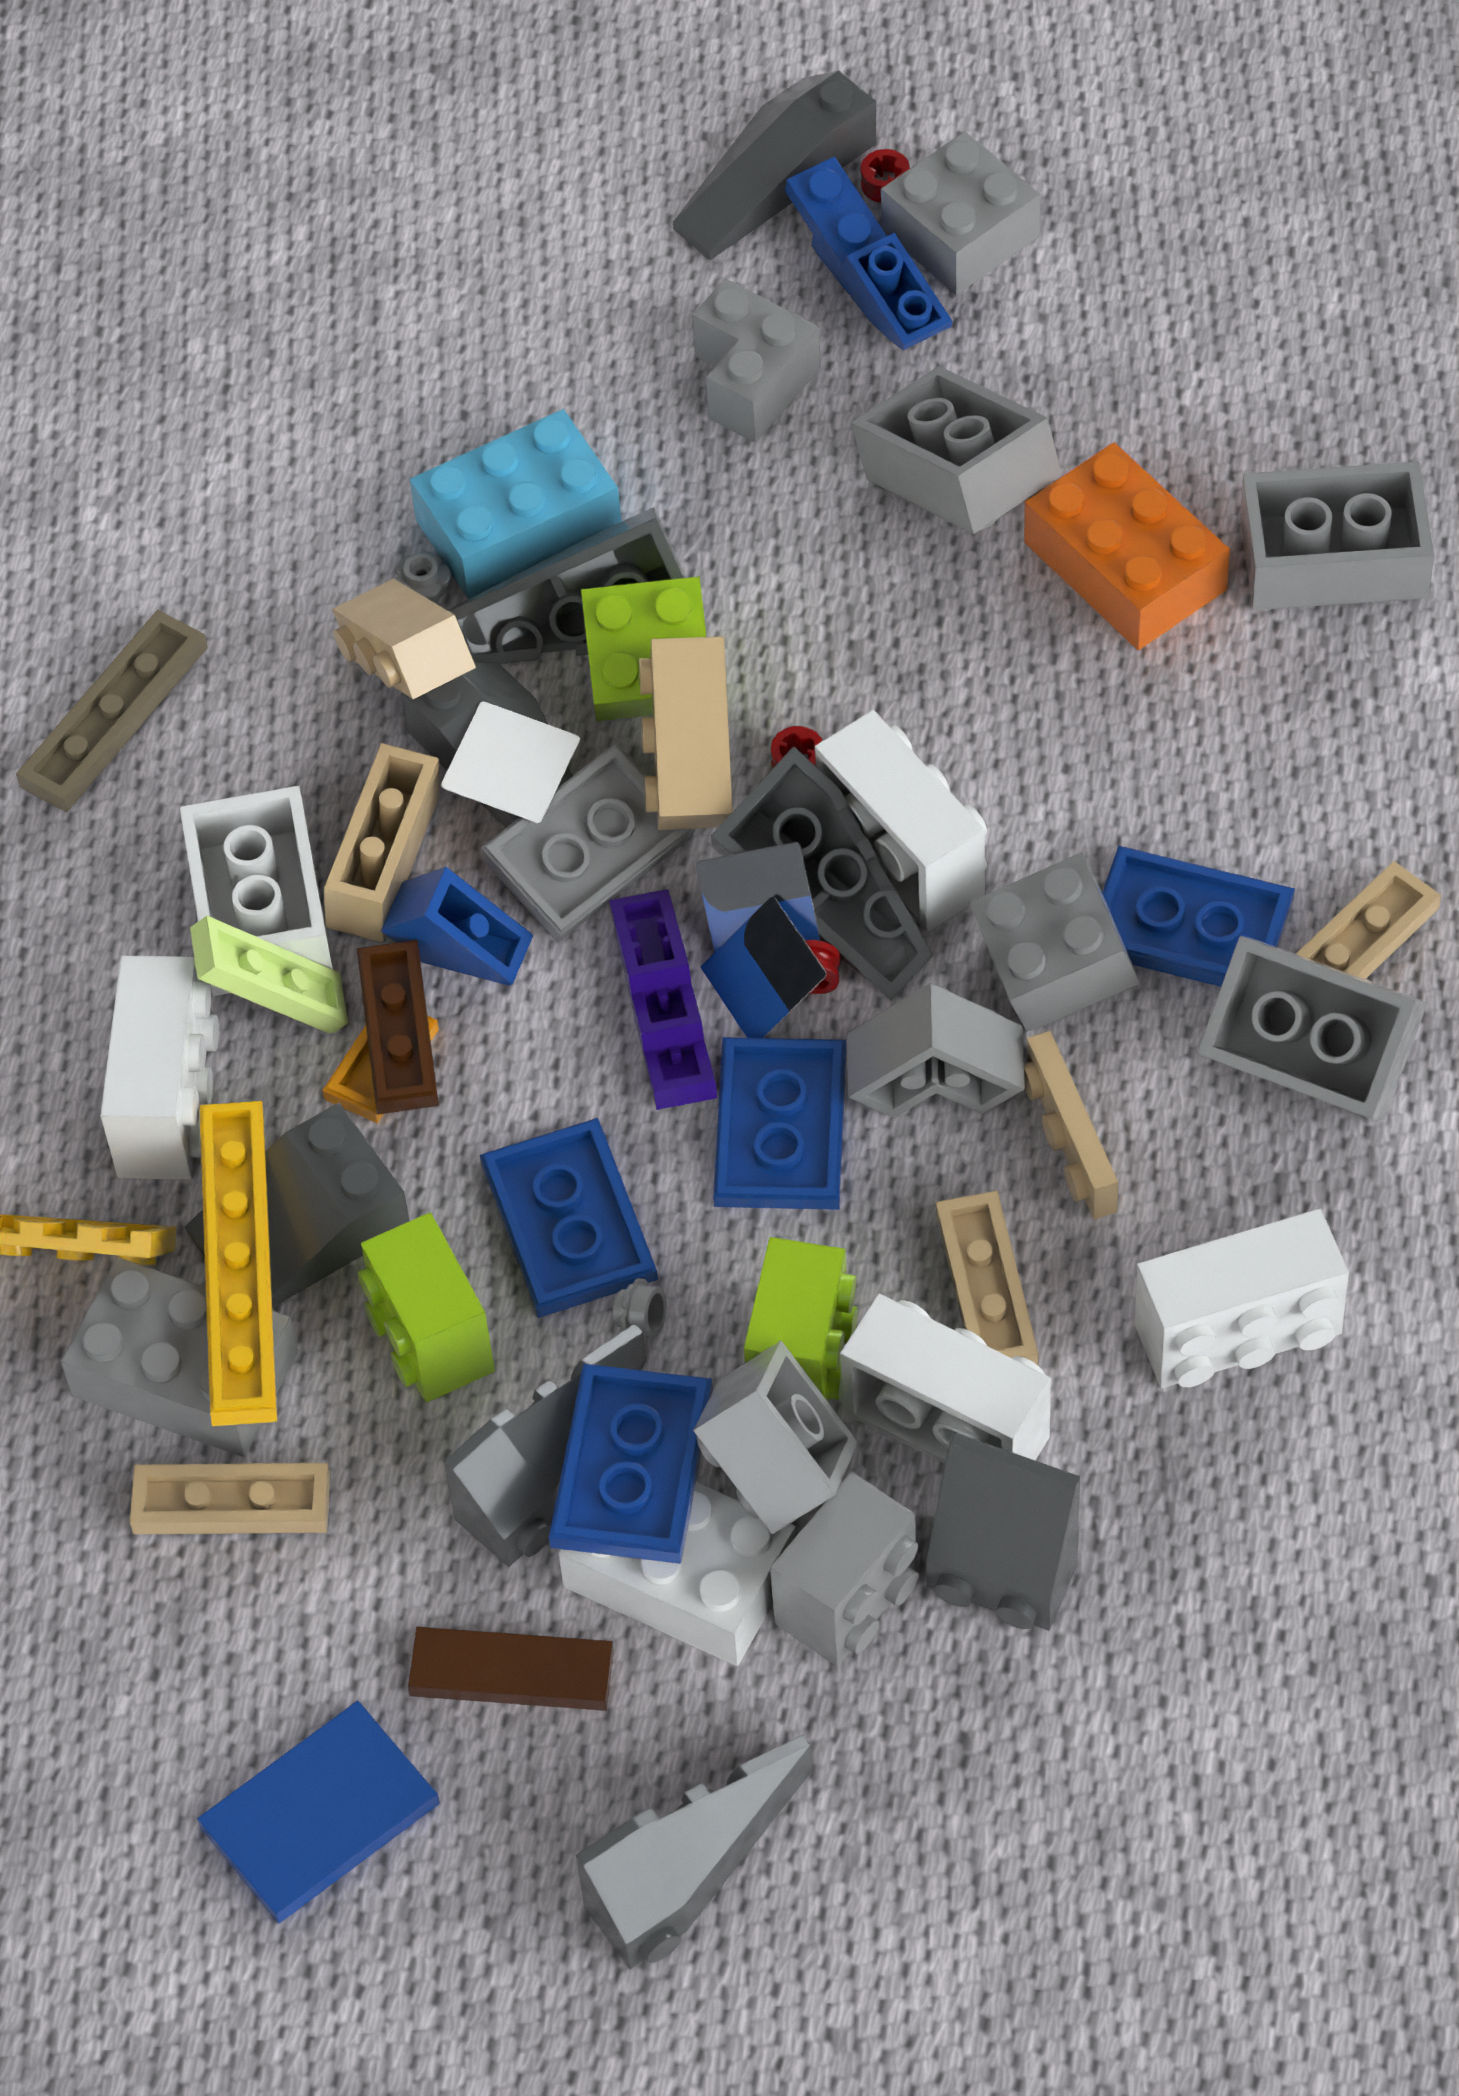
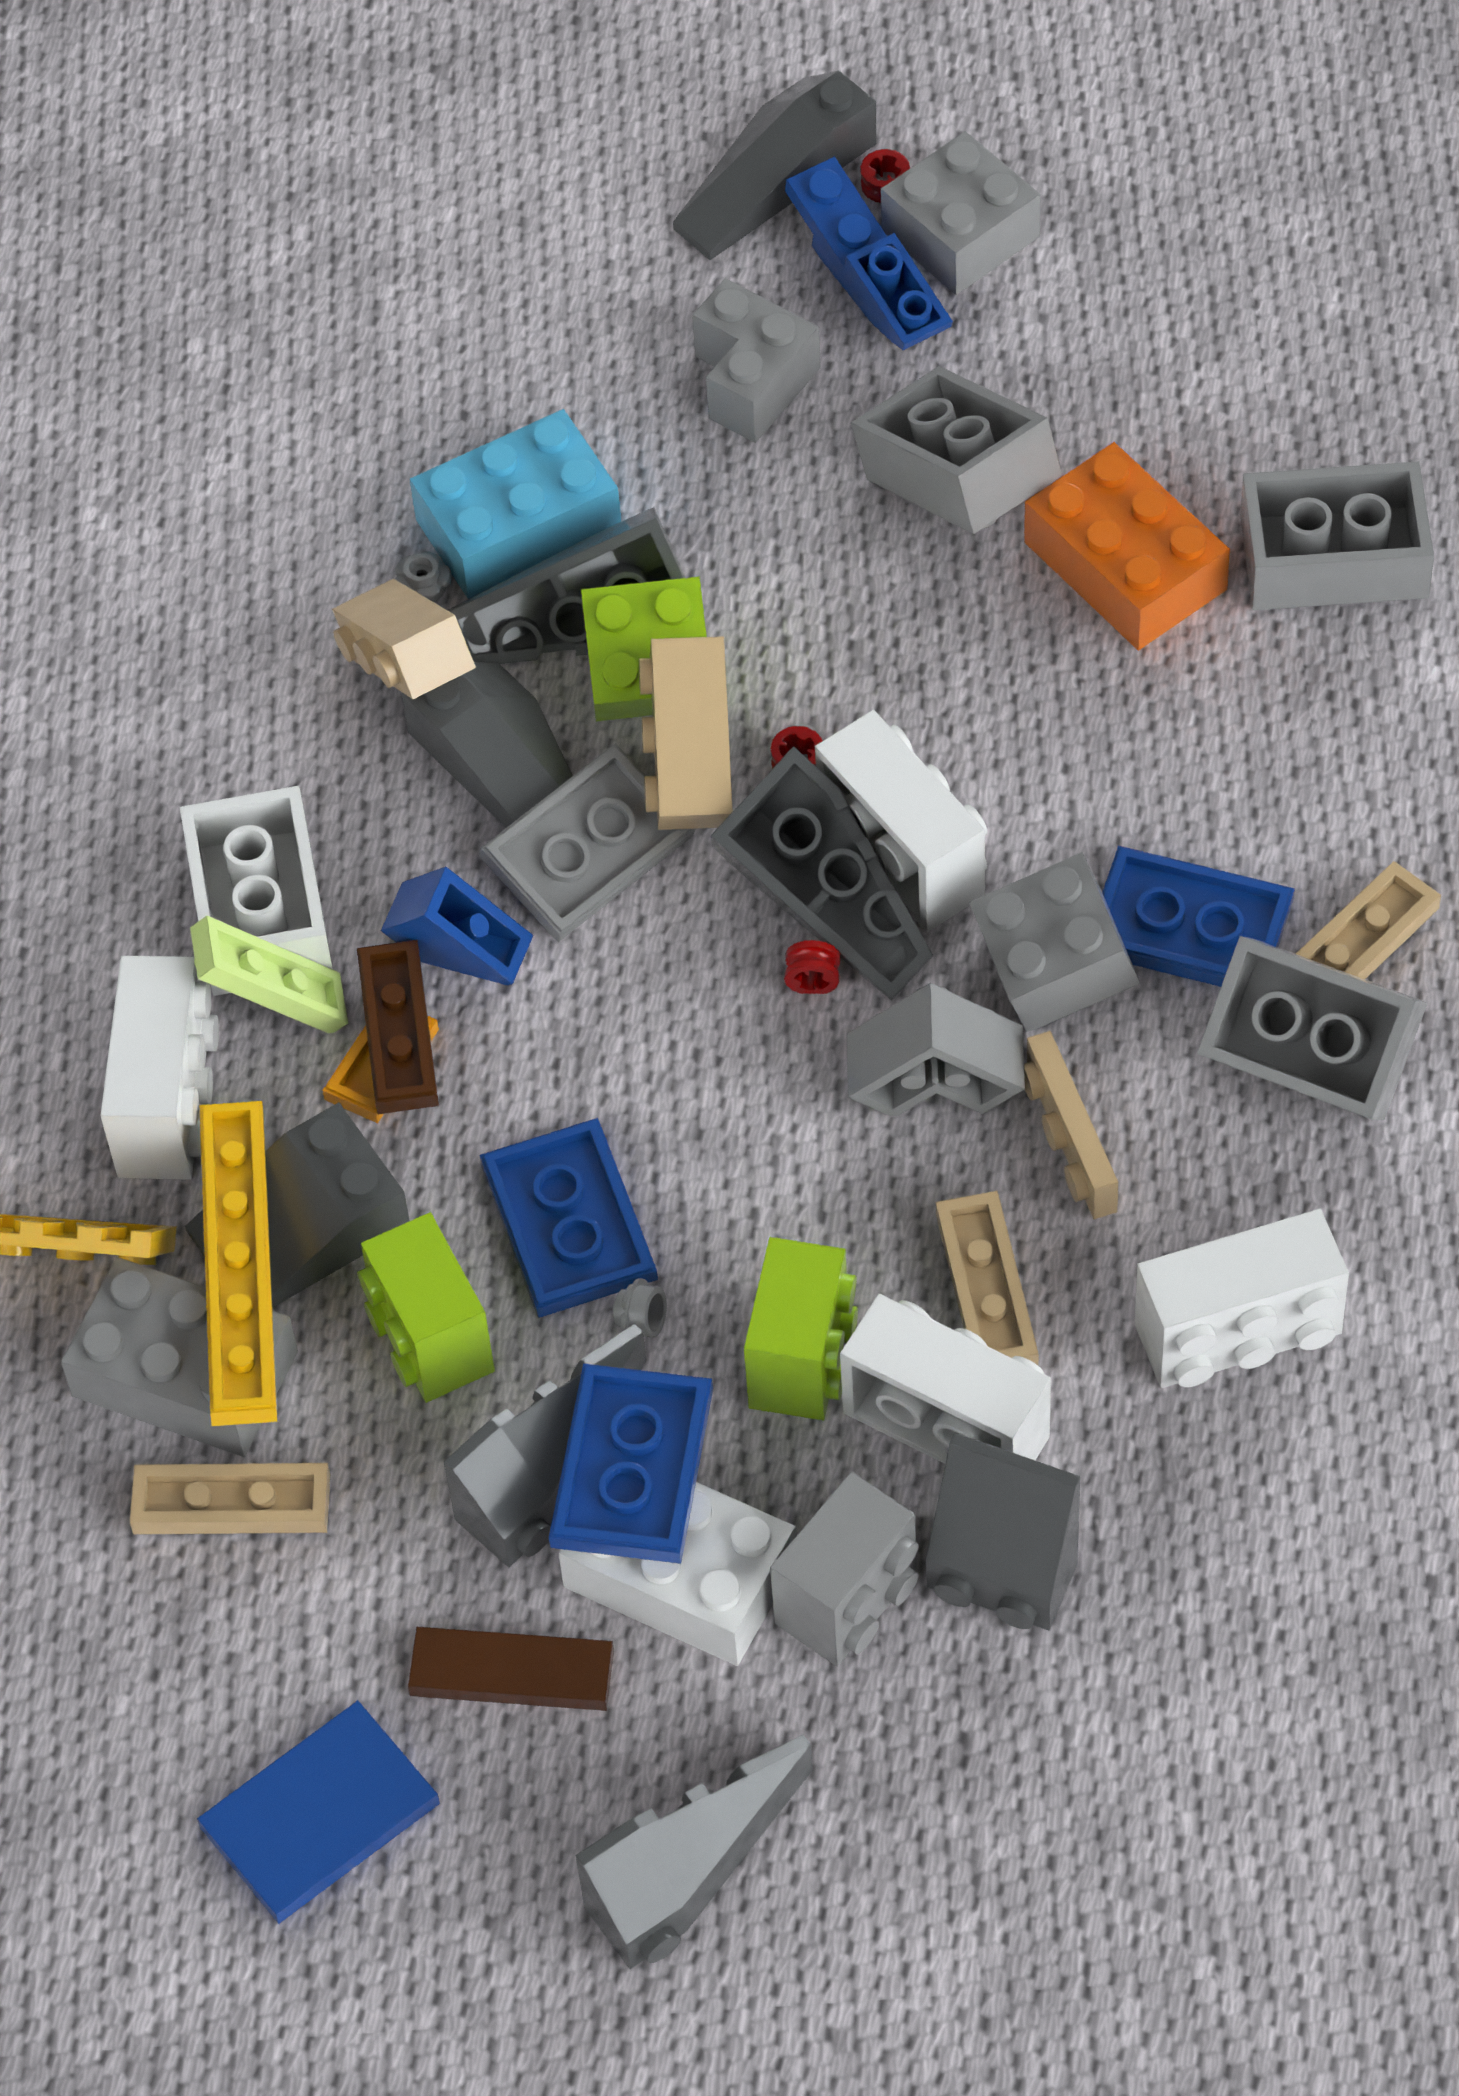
(111, 711): dark tan plate -> none
(381, 841): tan brick -> none
(510, 762): white sticker -> none
(663, 999): dark purple slope -> none
(742, 882): black sticker -> none
(763, 970): sticker -> none
(775, 1438): light grey brick -> none
(780, 1123): blue tile -> none

